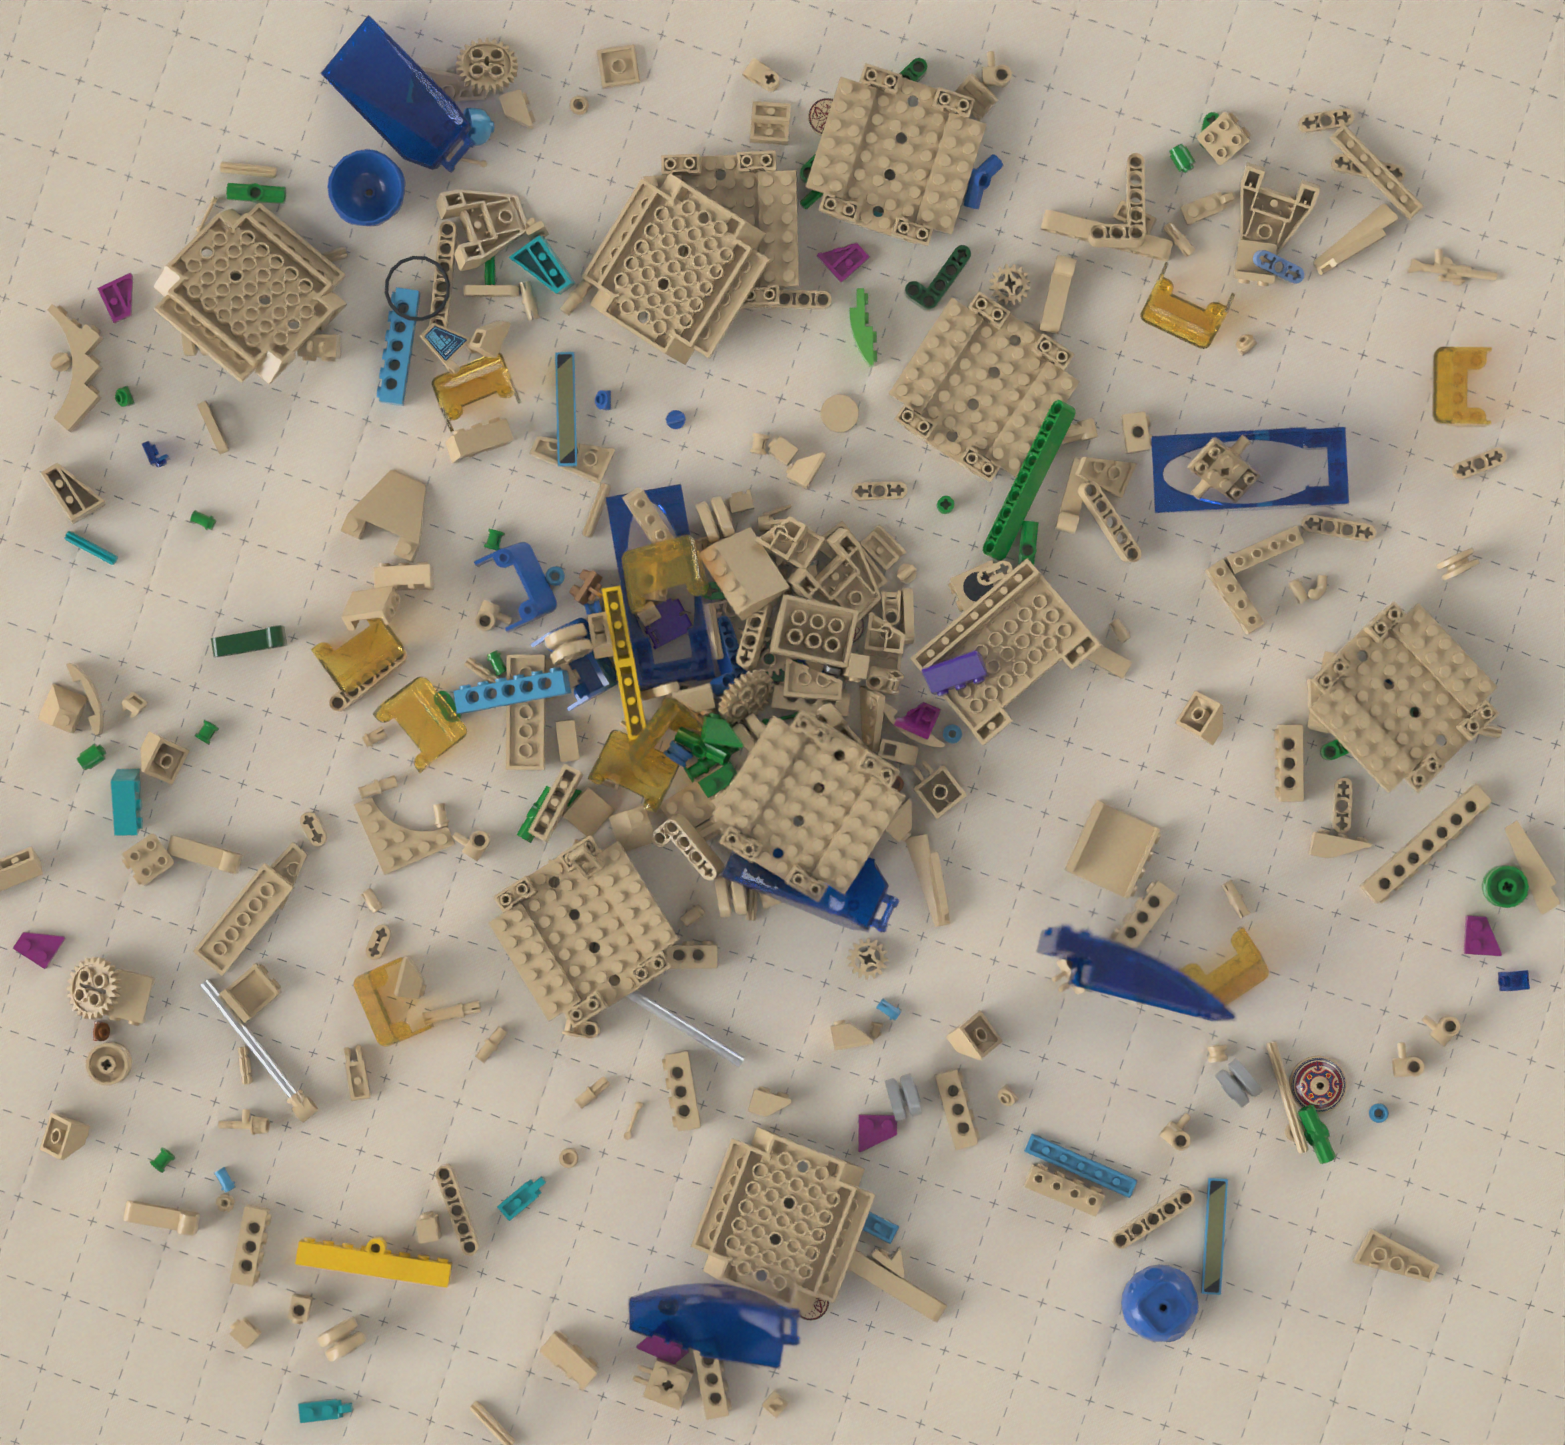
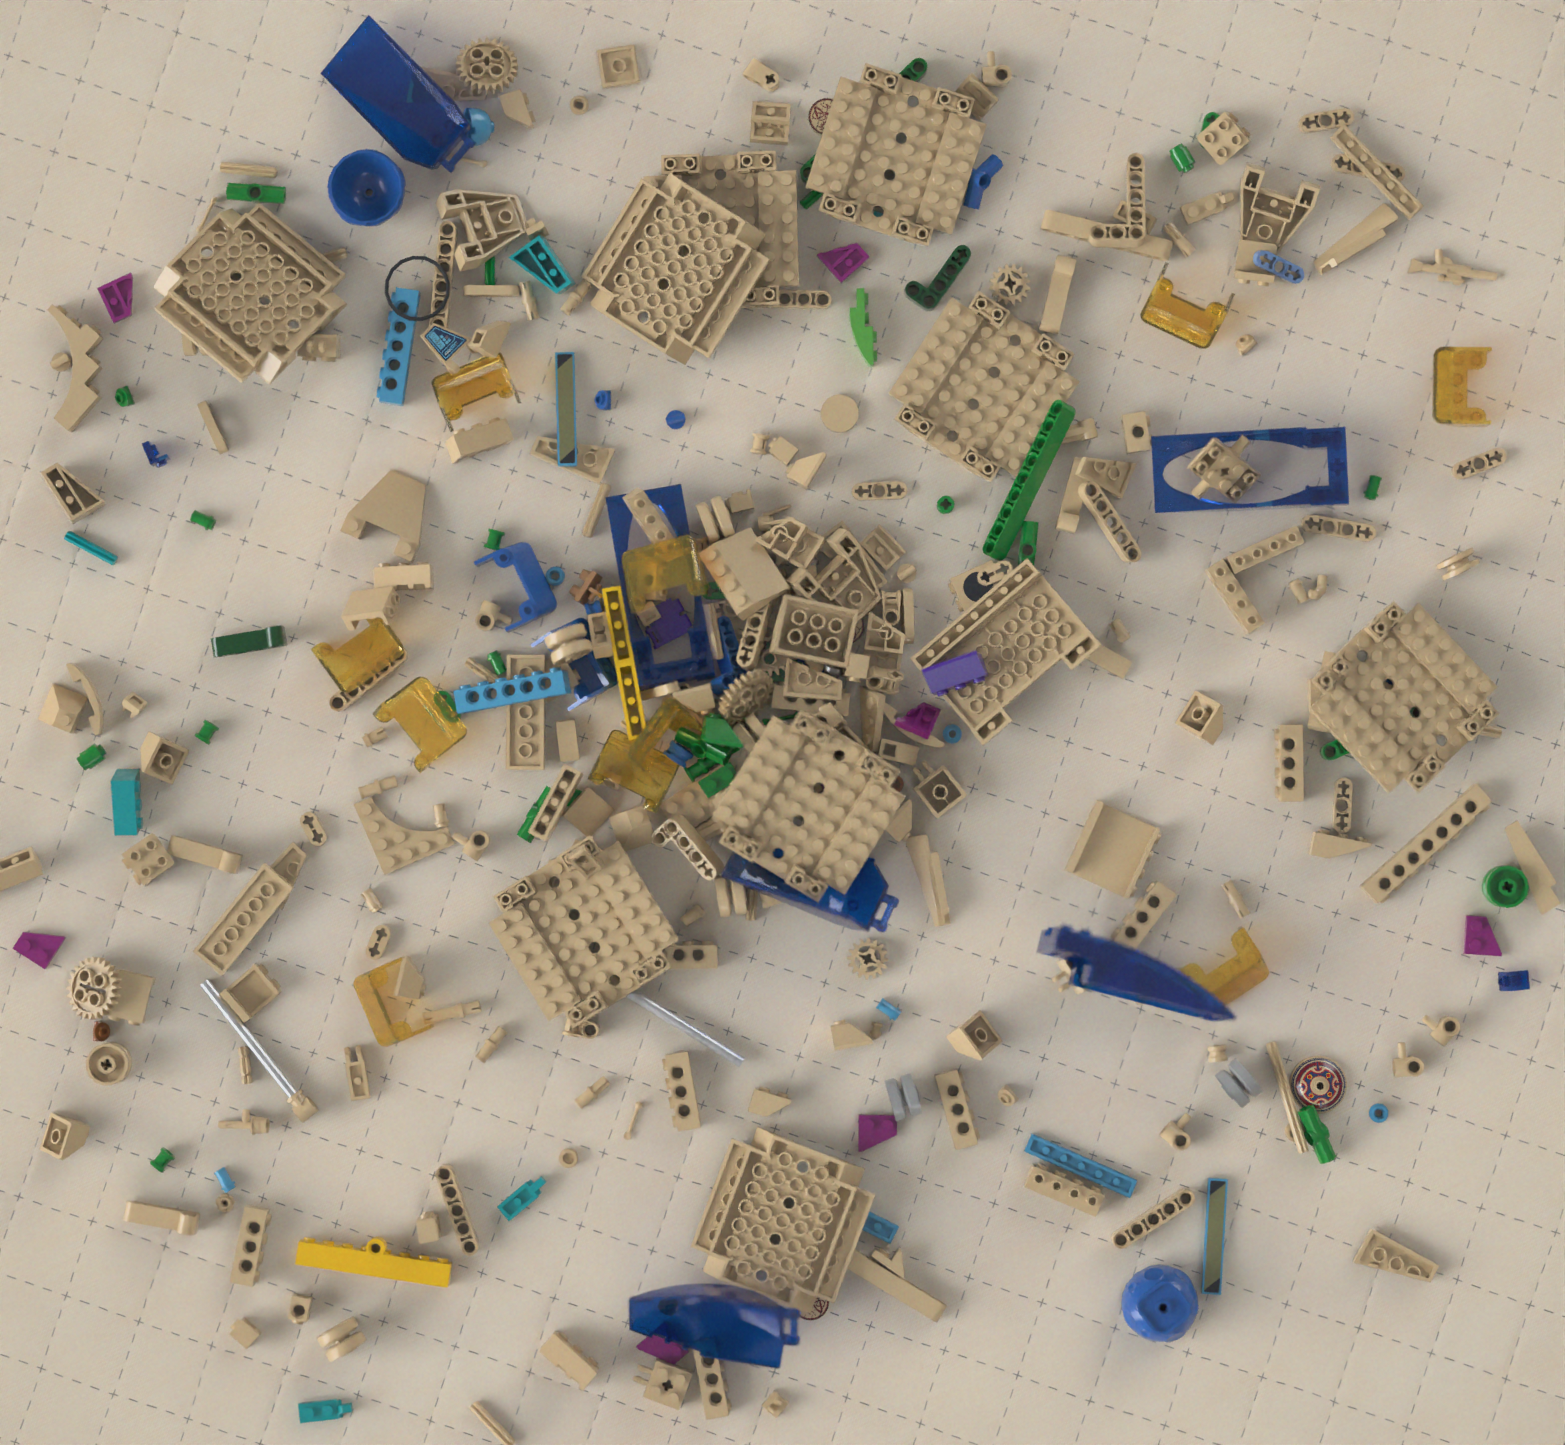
(1372, 487): none -> green pin

